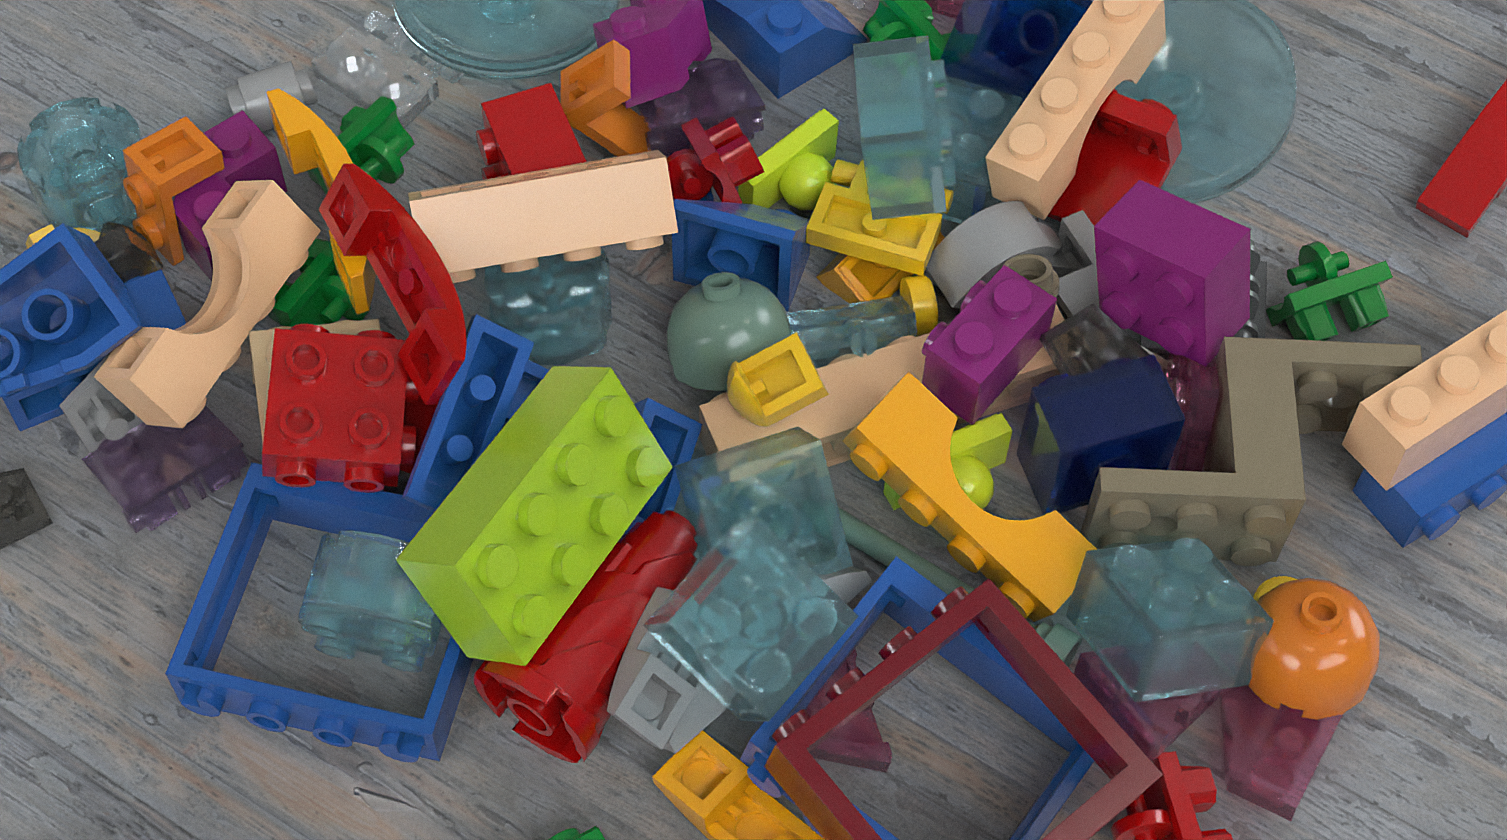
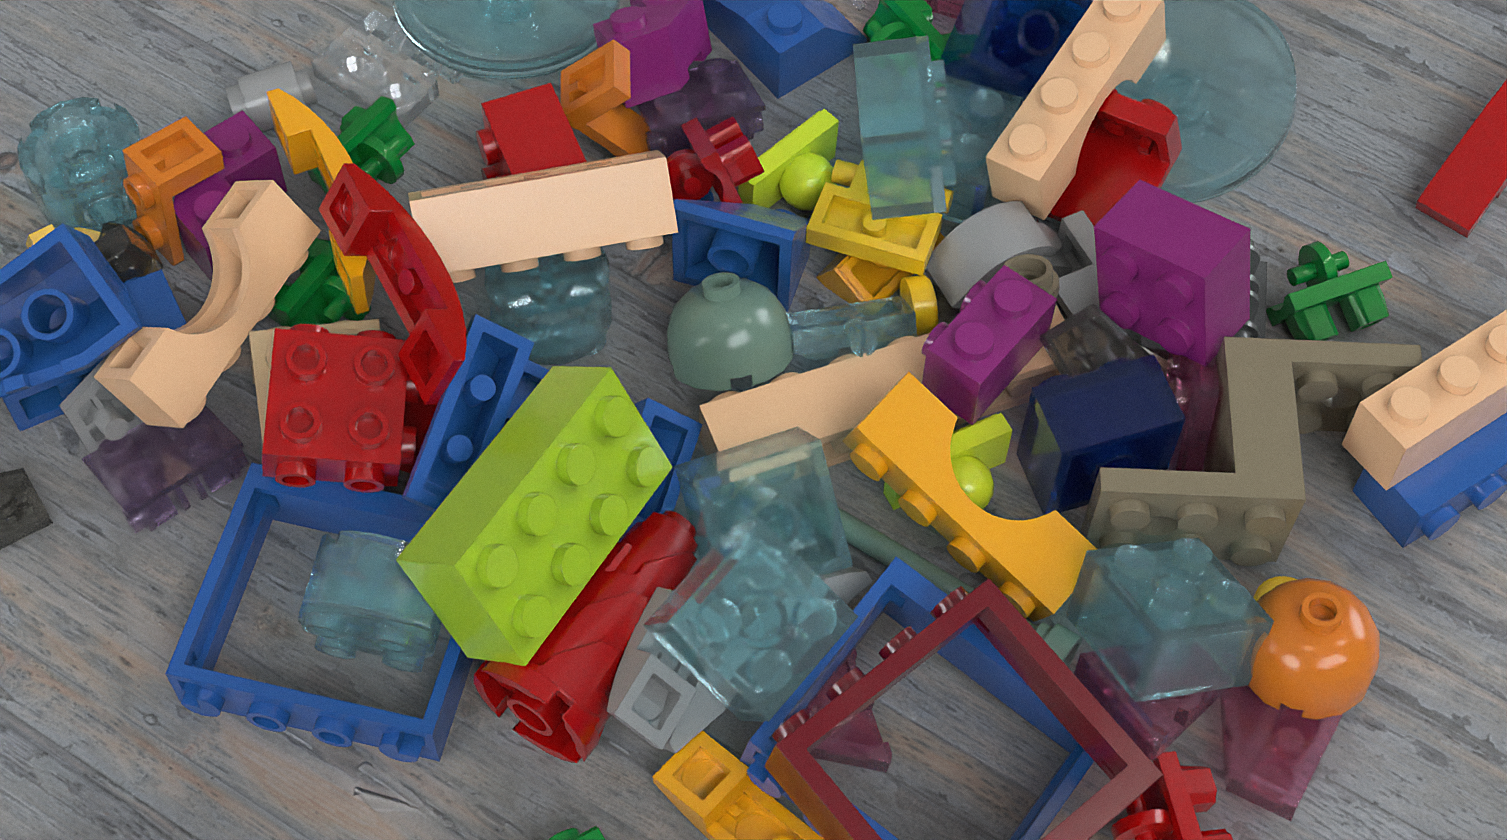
(774, 382): yellow plate -> none

